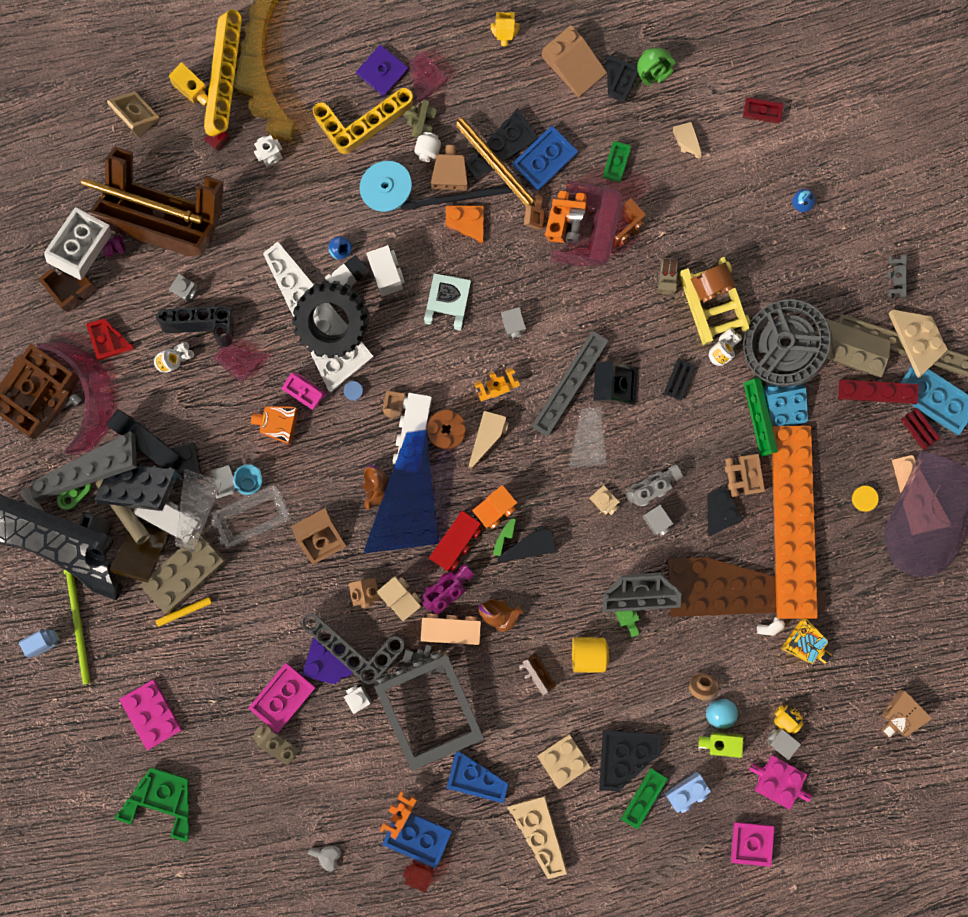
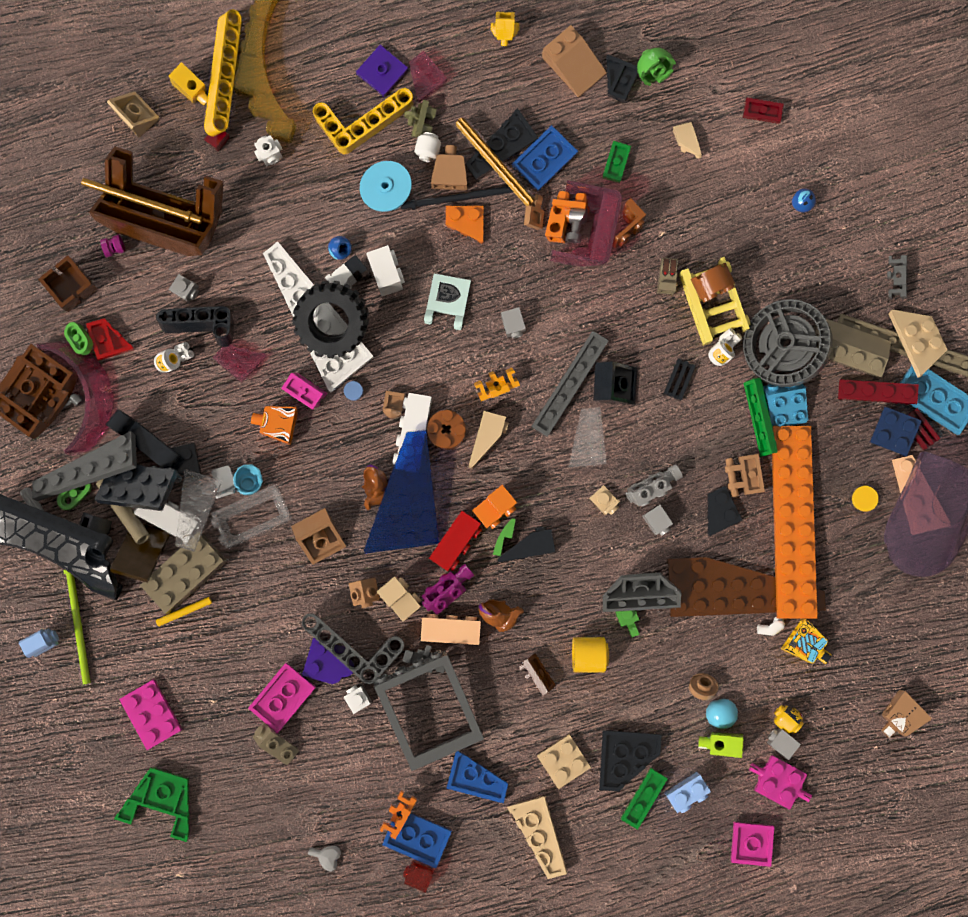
(77, 243): white brick -> none
(78, 338): none -> bright green plate
(895, 431): none -> dark blue plate

